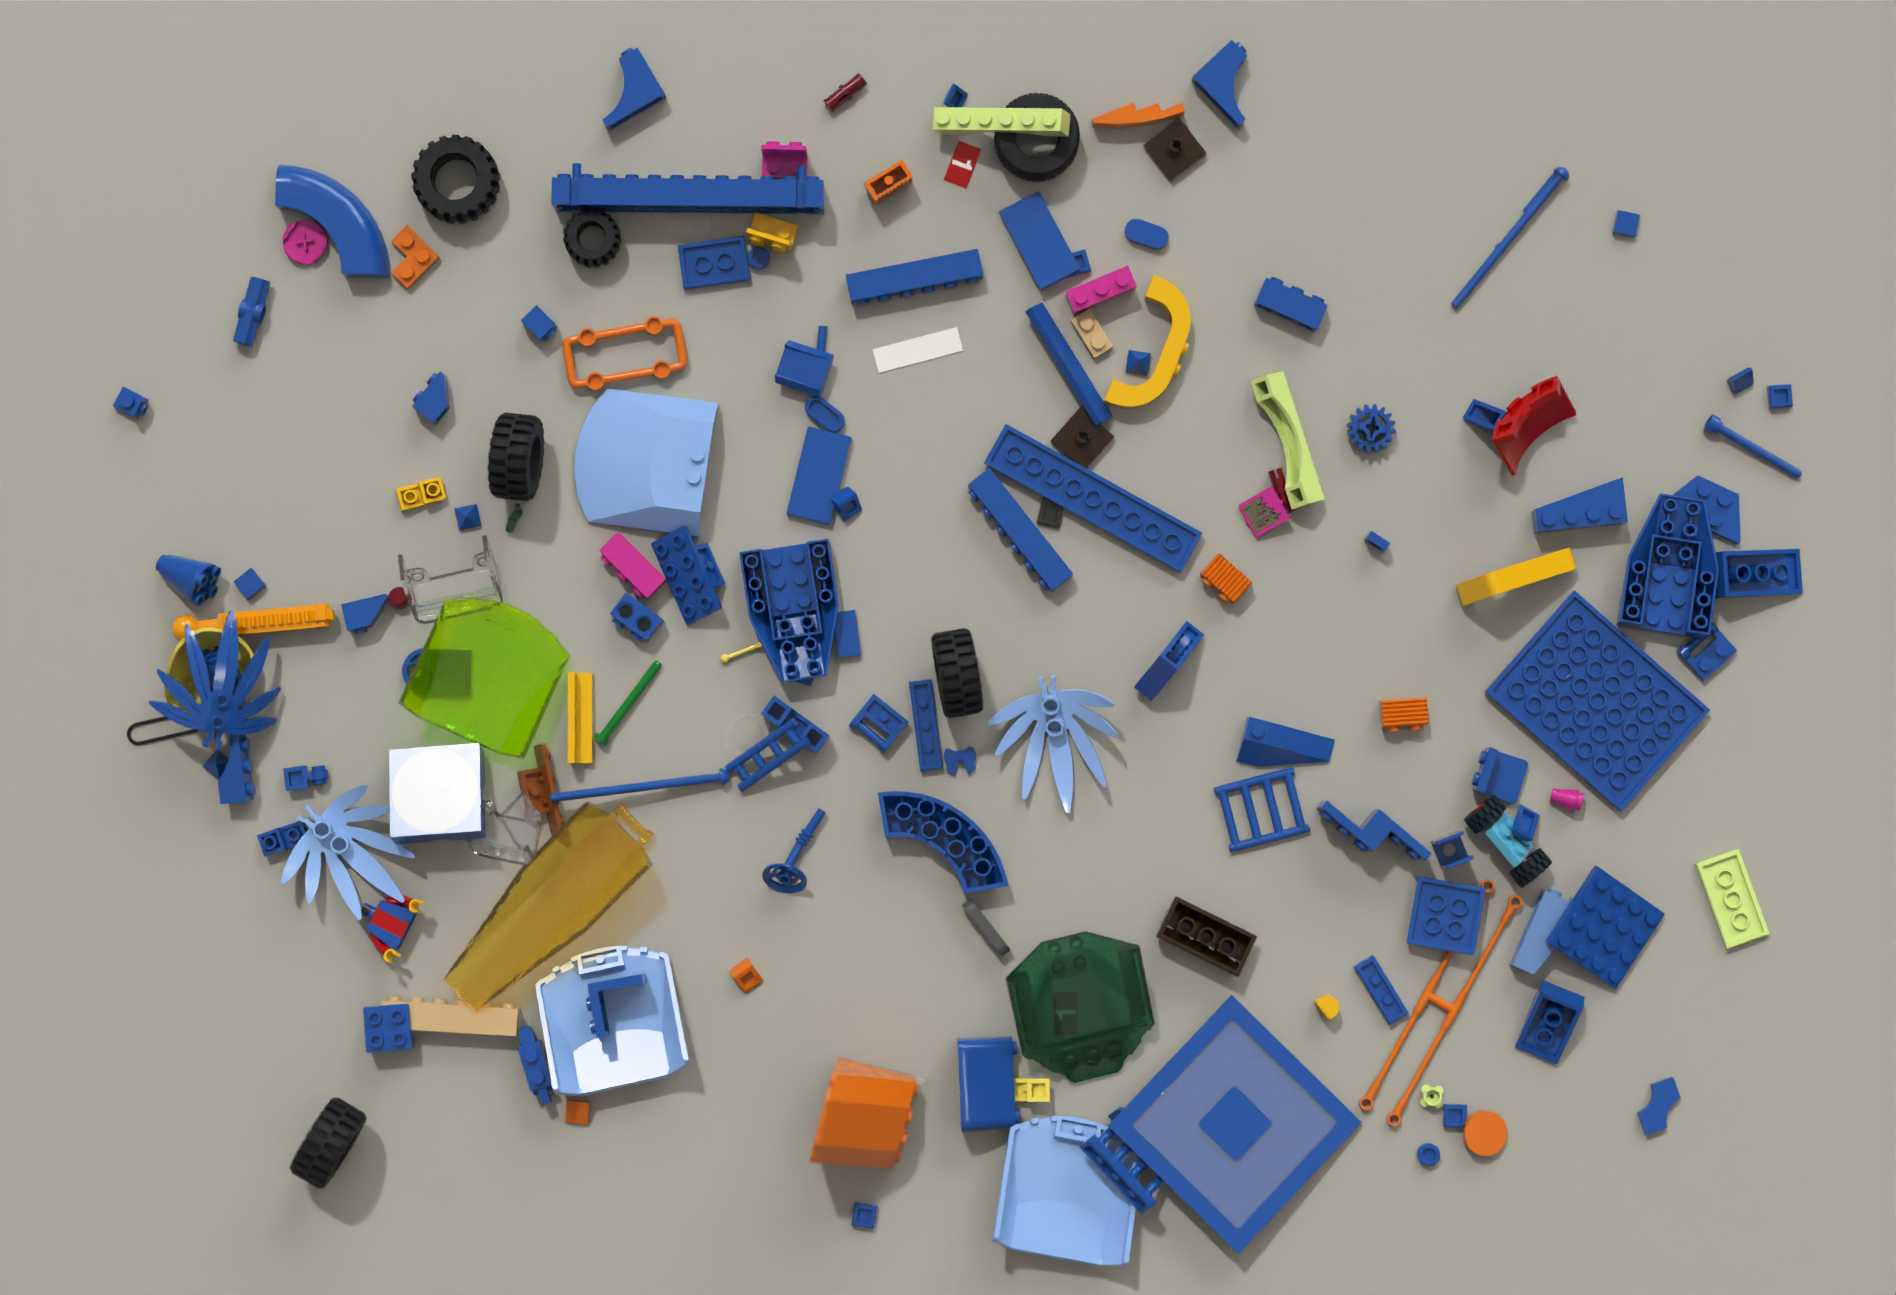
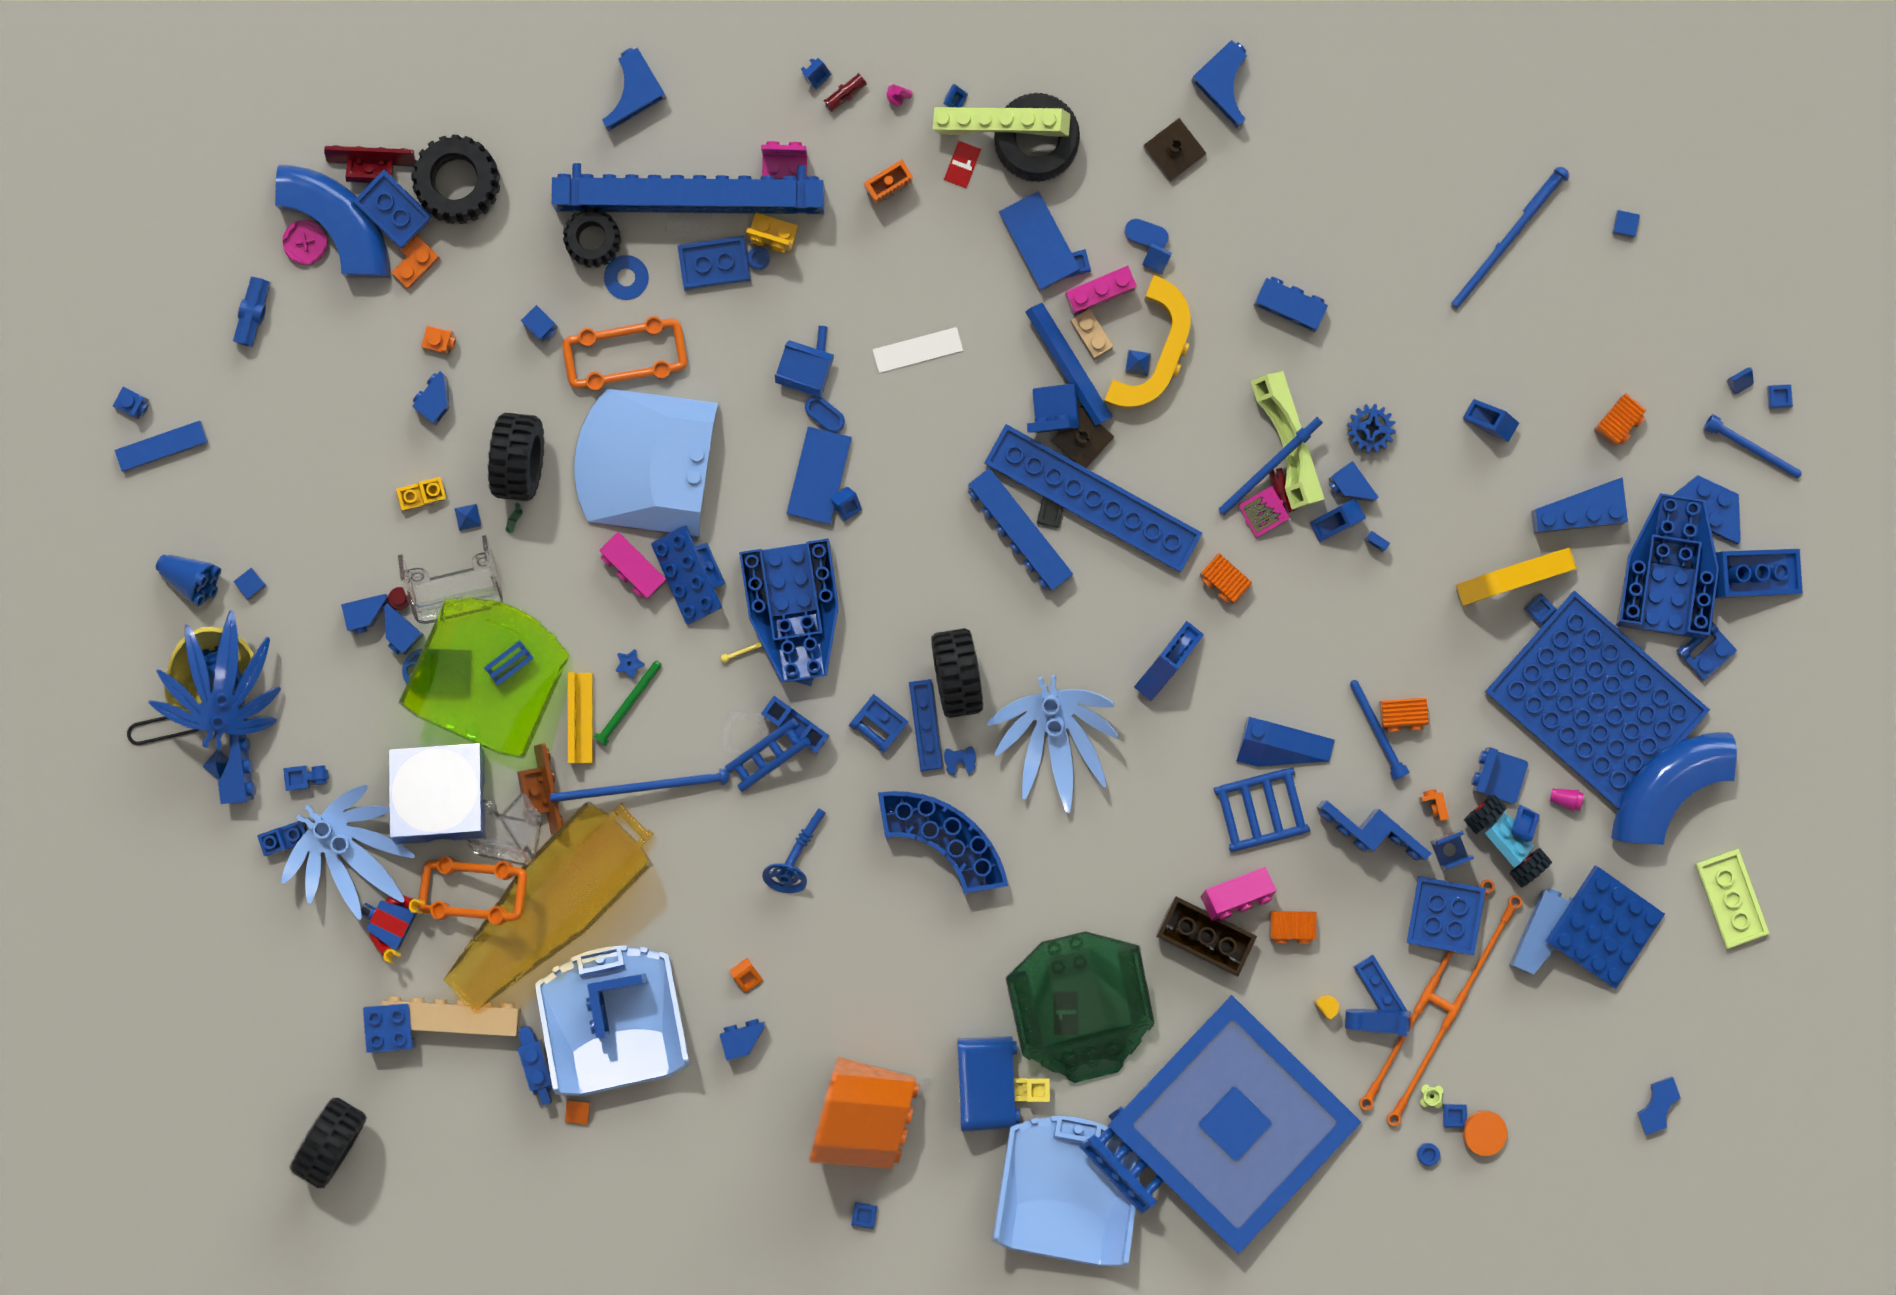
(161, 446): none -> blue tile
(263, 620): light orange gear -> none
(367, 163): none -> dark red bracket
(393, 209): none -> blue tile
(400, 631): none -> blue slope
(438, 340): none -> orange bracket
(496, 915): none -> orange bar
(524, 650): none -> blue tile
(626, 292): none -> blue piece
(635, 663): none -> blue plate
(639, 613): blue brick -> none
(740, 1041): none -> blue slope
(816, 73): none -> blue tile
(847, 634): blue tile -> none
(897, 93): none -> dark pink plate
(914, 276): blue brick -> none
(986, 927): dark grey beam -> none
(1054, 409): none -> blue bracket
(1129, 116): orange slope -> none
(1157, 258): none -> blue tile
(1238, 894): none -> dark pink brick
(1292, 925): none -> orange brick
(1303, 435): none -> blue bar
(1337, 520): none -> blue slope
(1352, 484): none -> blue slope
(1378, 1021): none -> blue leg
(1398, 769): none -> blue piece
(1439, 807): none -> orange bracket
(1530, 418): red panel -> none
(1540, 609): none -> blue tile
(1550, 1021): blue slope -> none
(1620, 419): none -> orange brick
(1669, 782): none -> blue brick

